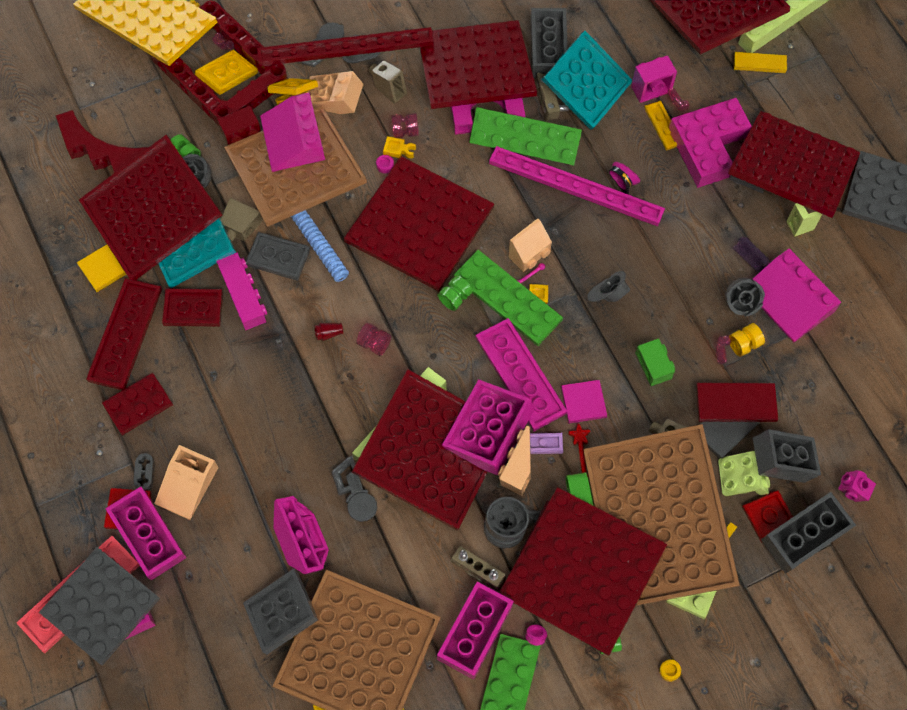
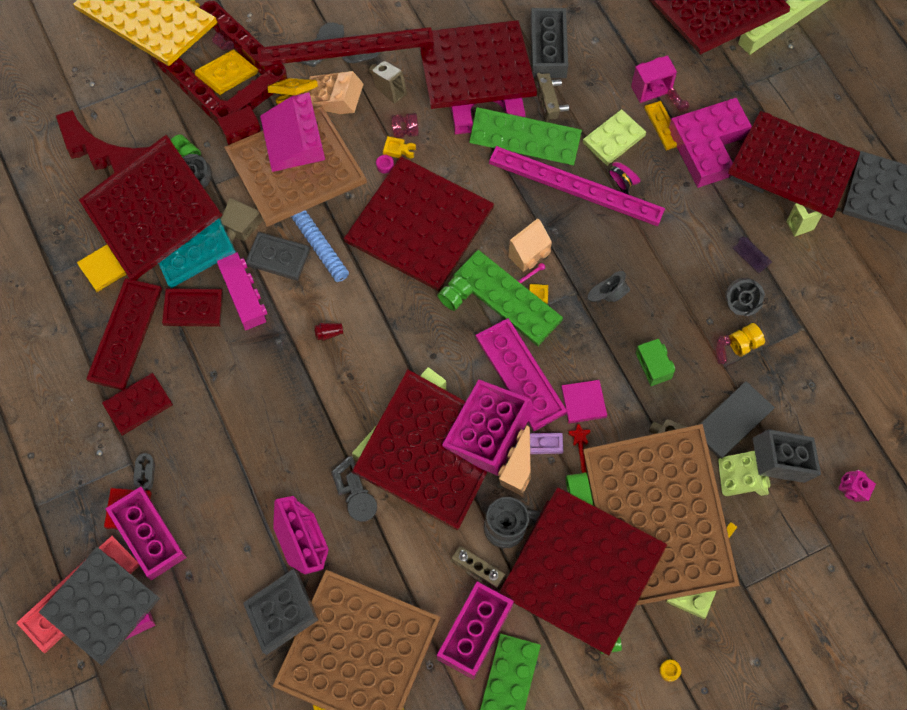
(185, 482): light nougat slope -> none
(372, 338): clear pink wheel -> none
(536, 635): dark pink tile -> none
(587, 80): teal plate -> none
(614, 137): none -> yellowish green plate
(737, 402): dark red tile -> none
(760, 62): yellow tile -> none
(767, 513): red tile -> none
(795, 295): dark pink slope -> none
(808, 532): dark grey brick -> none

